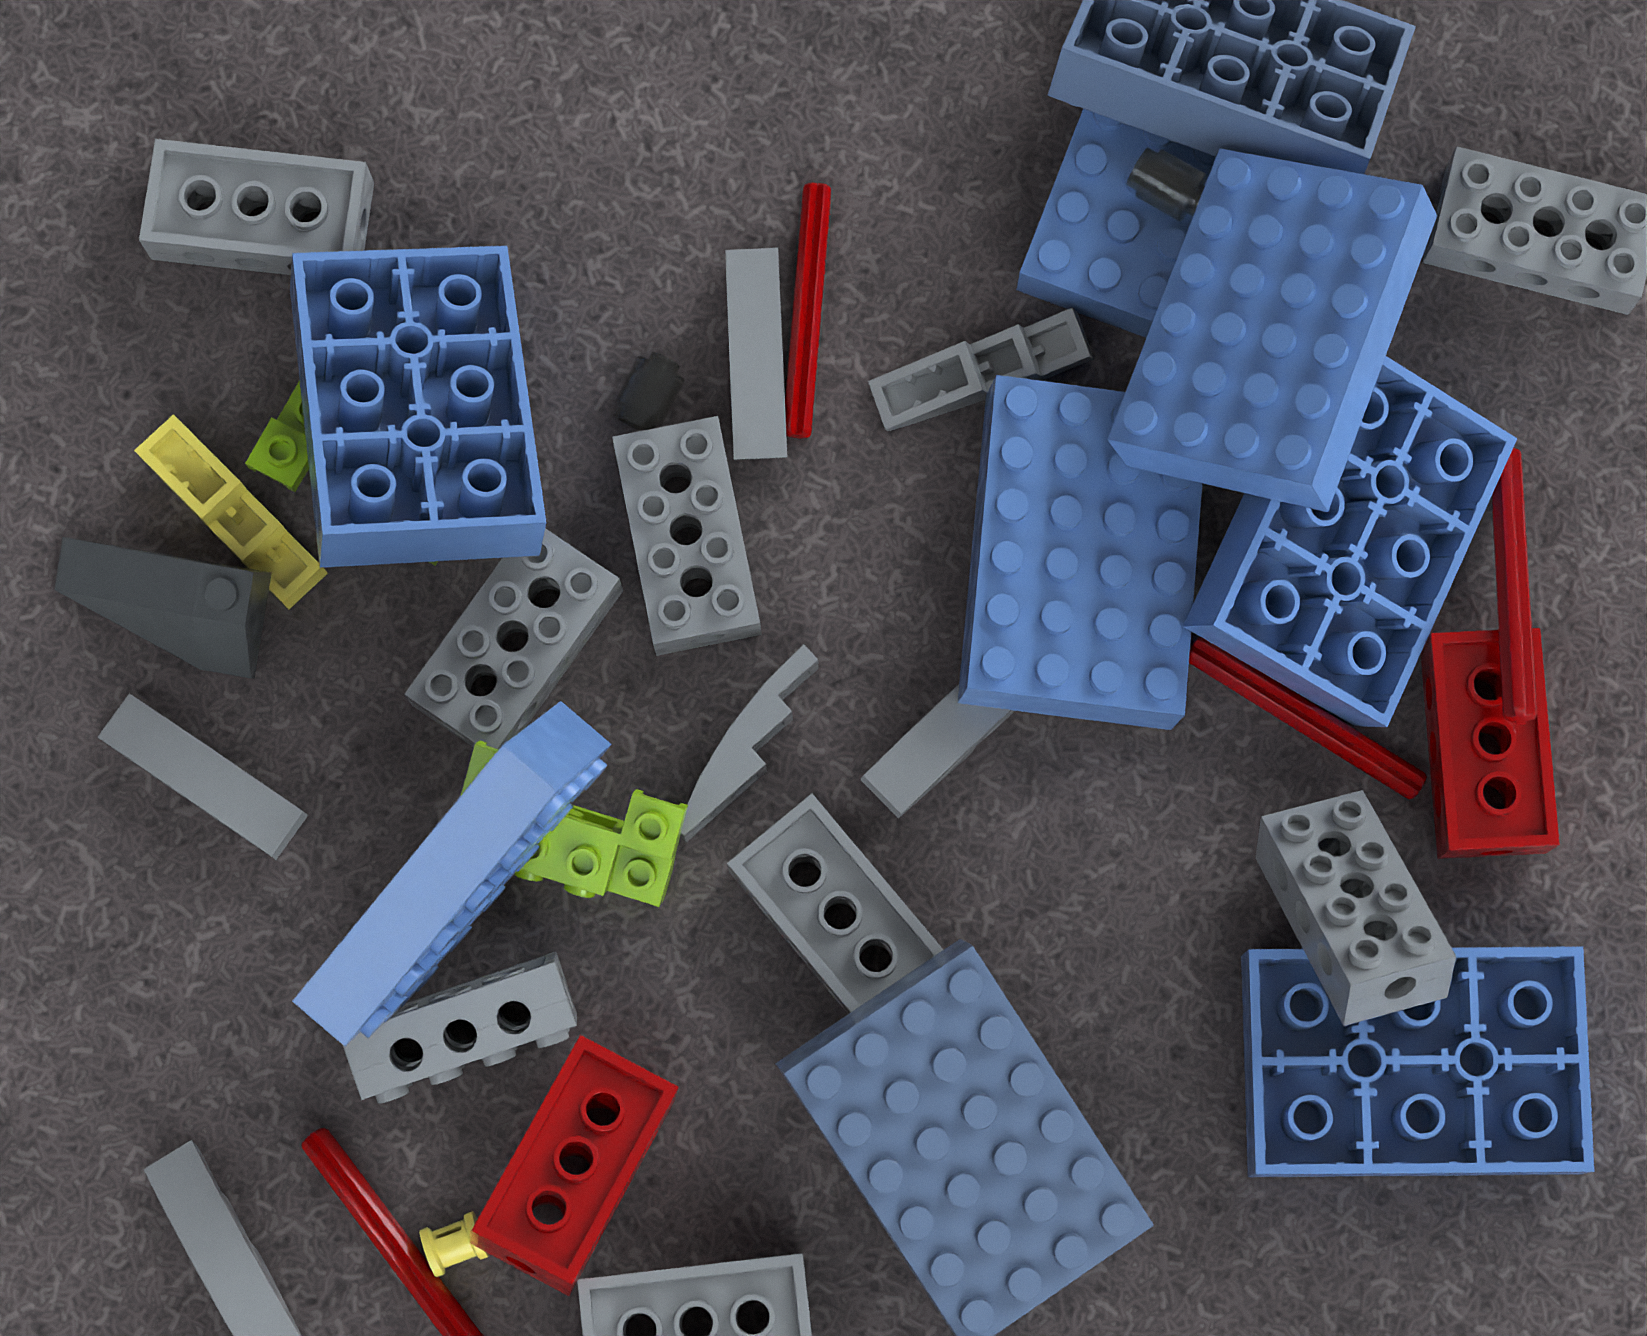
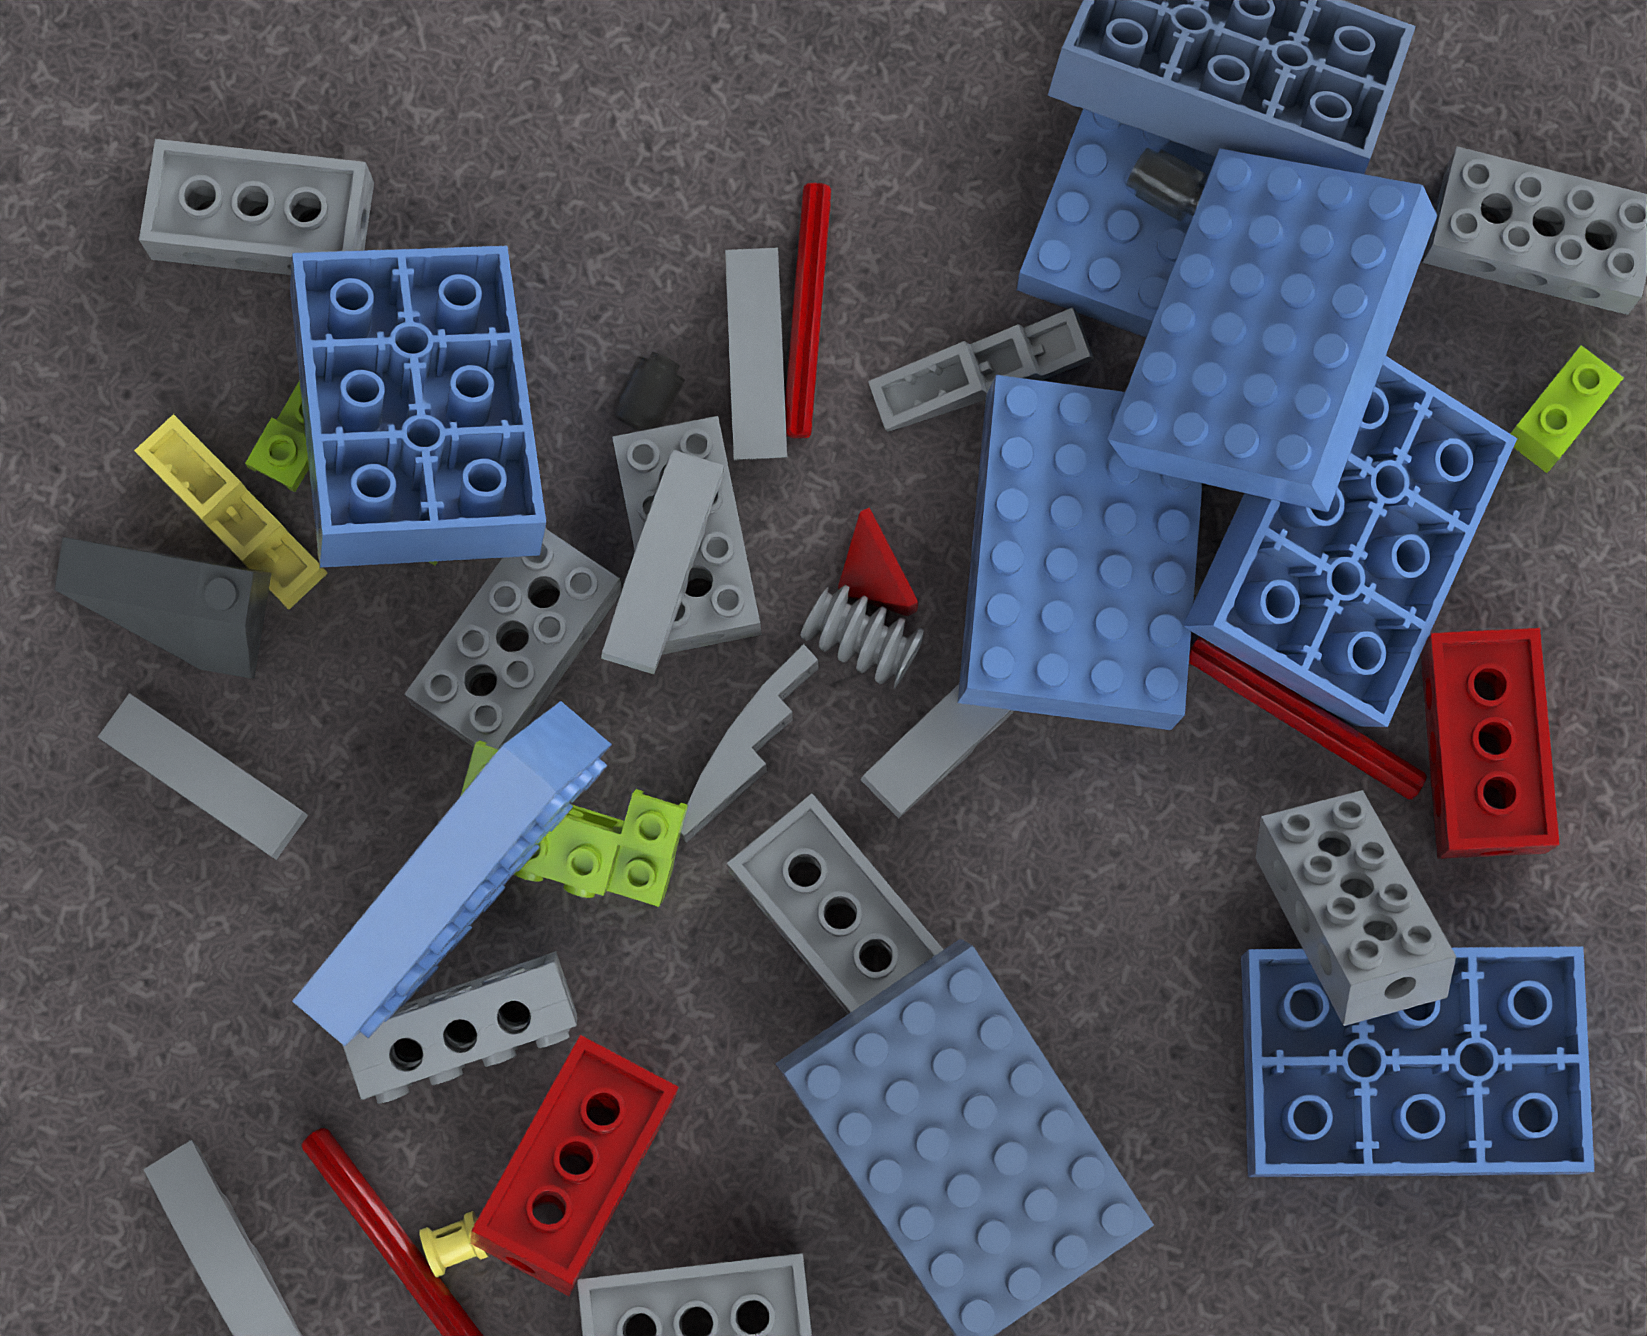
(662, 562): none -> light grey slope
(862, 635): none -> light grey piece
(874, 570): none -> red slope
(1513, 594): red axle -> none
(1565, 408): none -> lime brick

